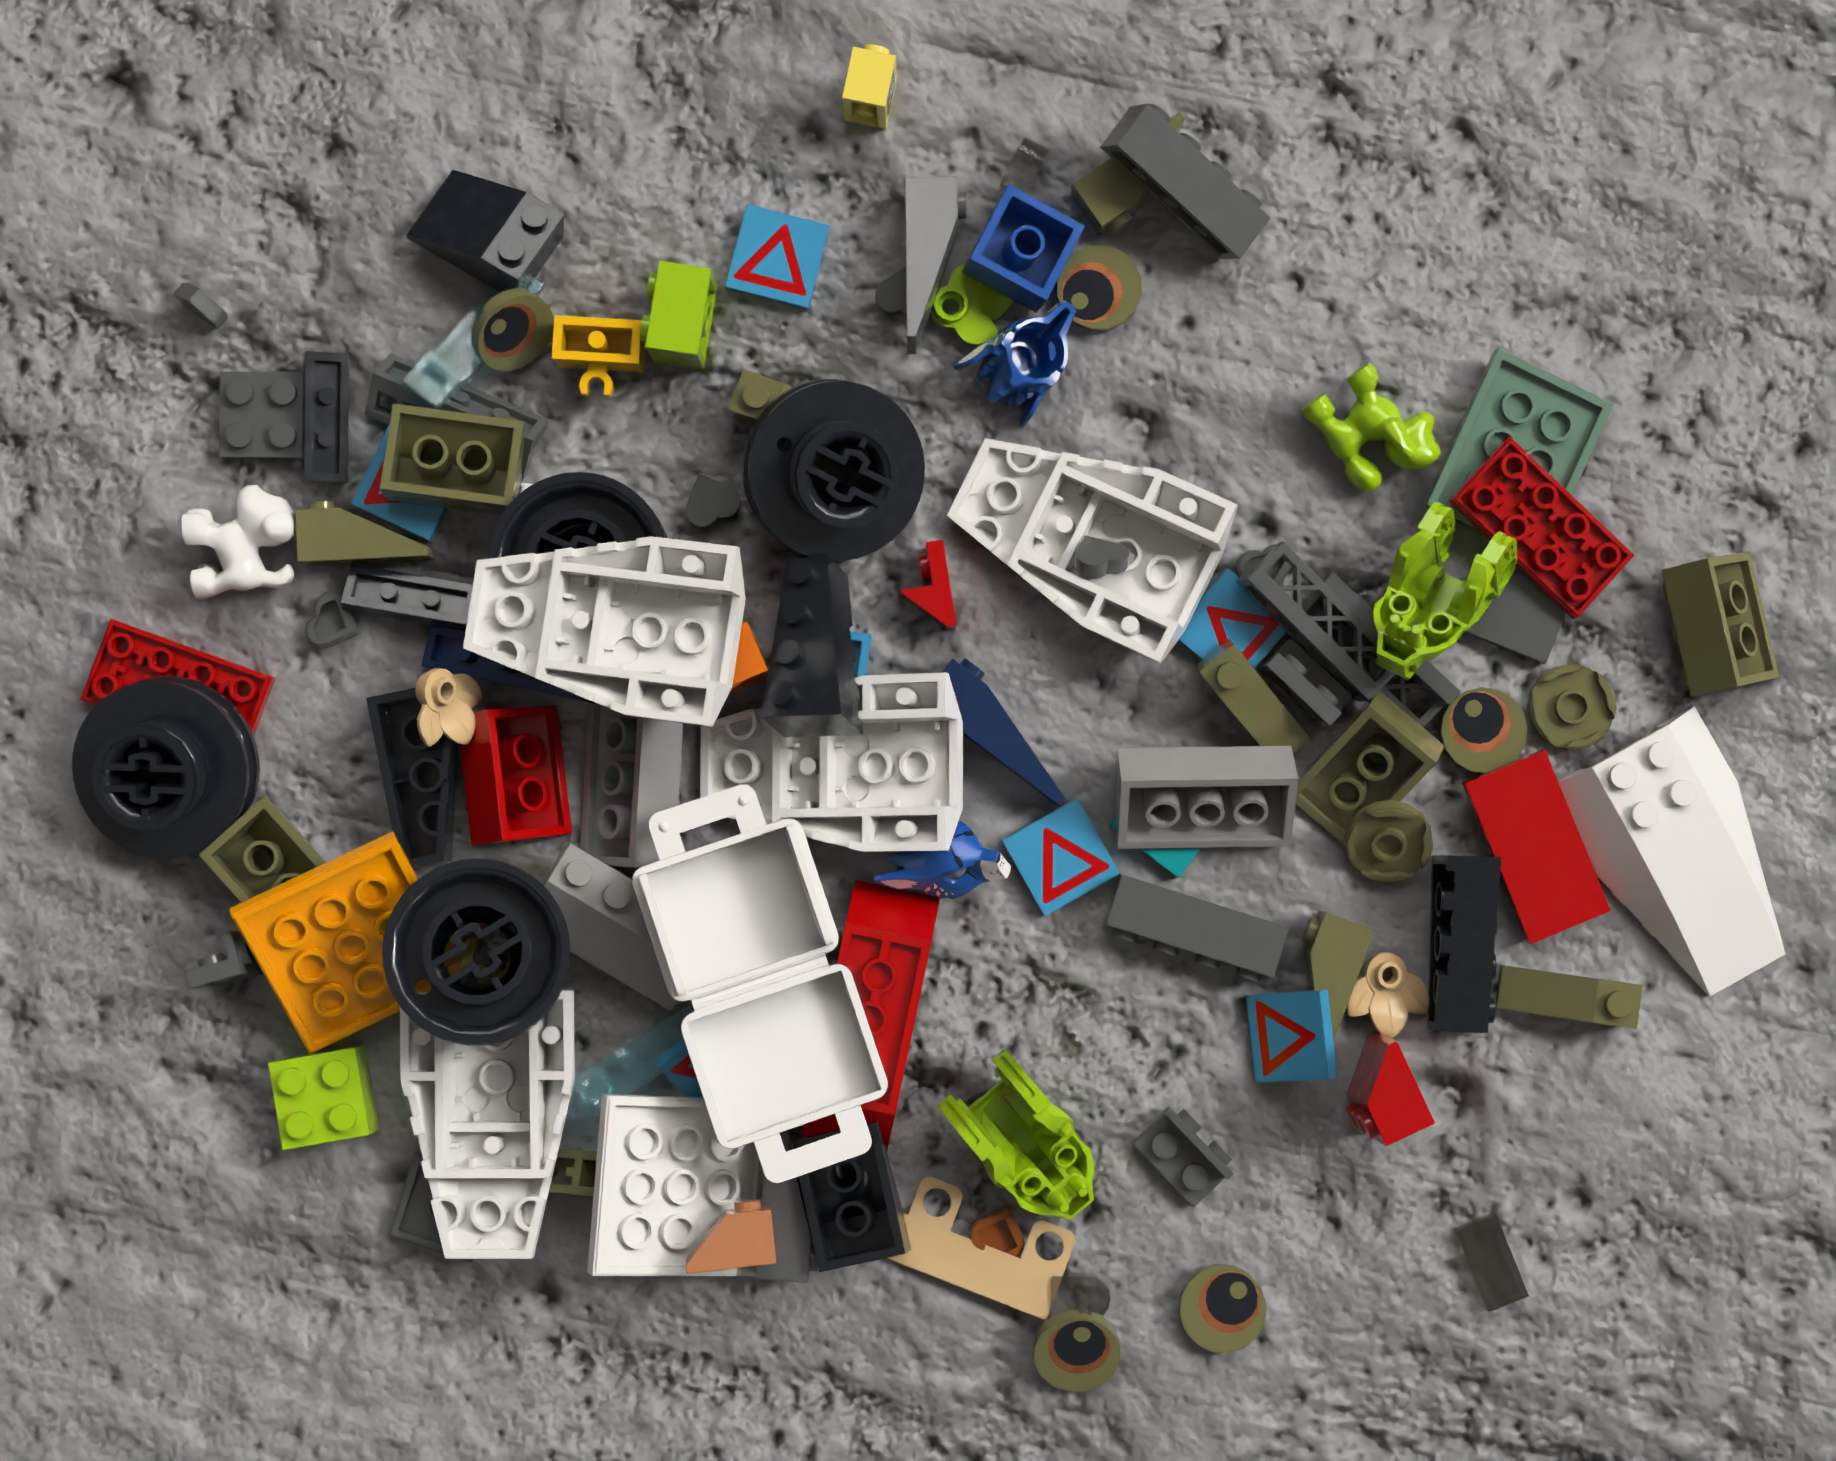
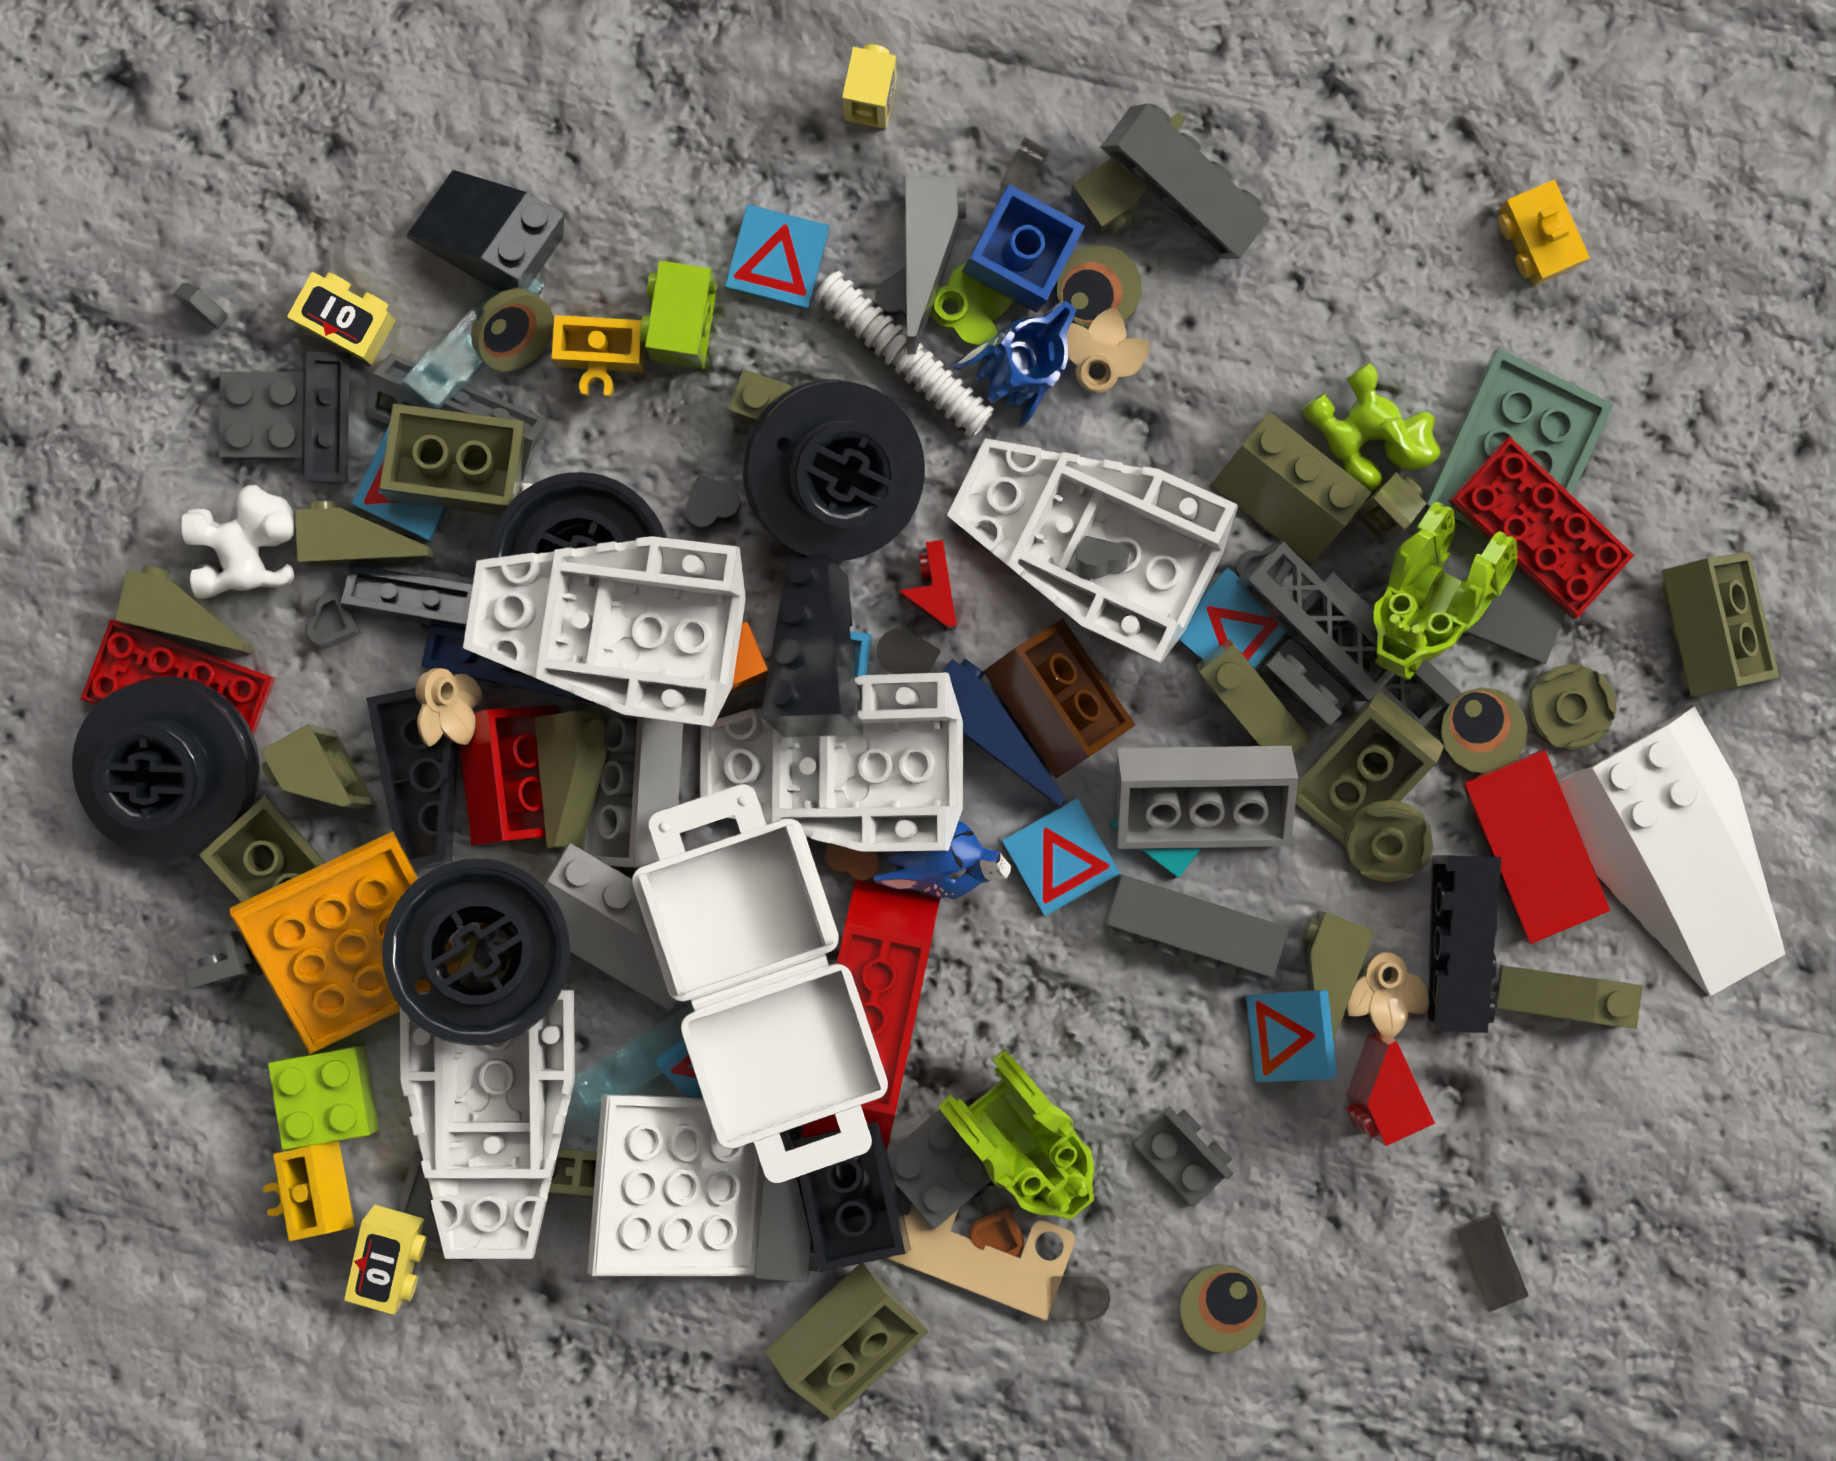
(170, 608): none -> olive slope
(312, 1191): none -> yellow brick
(317, 767): none -> olive slope
(342, 317): none -> brick
(385, 1260): none -> light yellow brick
(570, 769): none -> olive slope
(736, 1240): nougat slope -> none
(845, 1341): none -> olive slope
(858, 864): none -> dark orange tile
(892, 344): none -> white piece
(906, 653): none -> clear smoke piece
(937, 1169): none -> dark grey plate
(1059, 698): none -> reddish brown slope
(1076, 1350): tile -> none
(1105, 344): none -> tan plate
(1290, 488): none -> olive slope
(1391, 507): none -> olive slope
(1542, 233): none -> yellow brick

